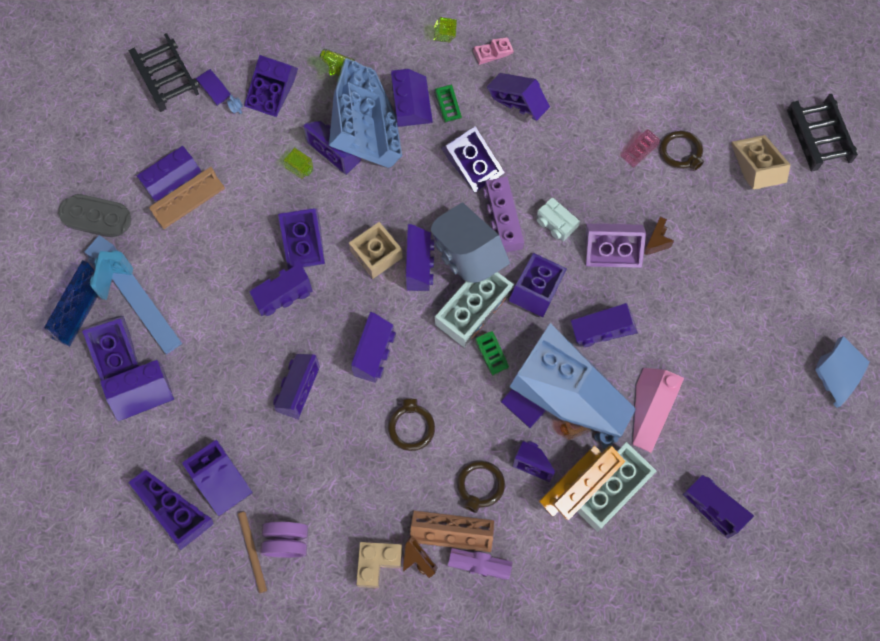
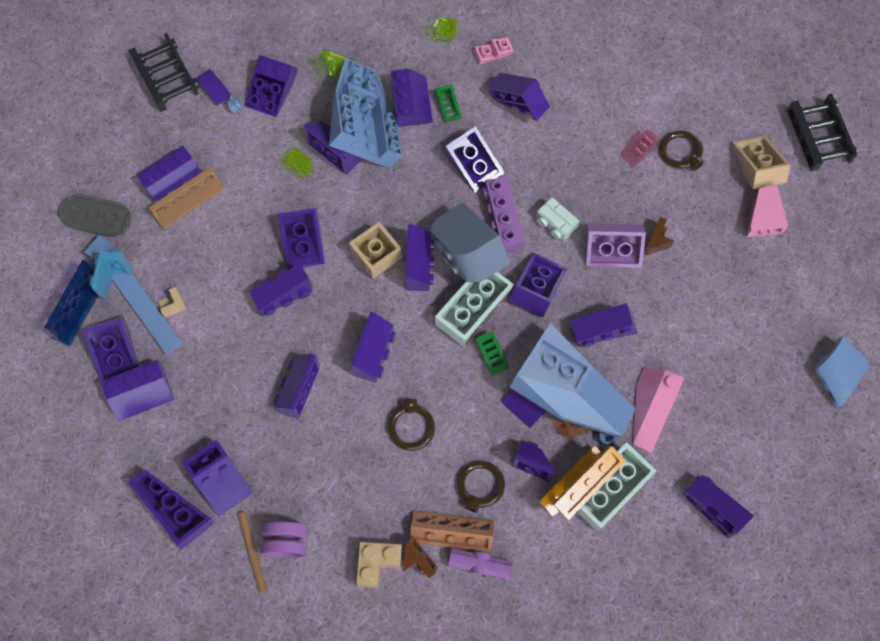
(172, 304): none -> tan panel
(767, 213): none -> bright pink slope

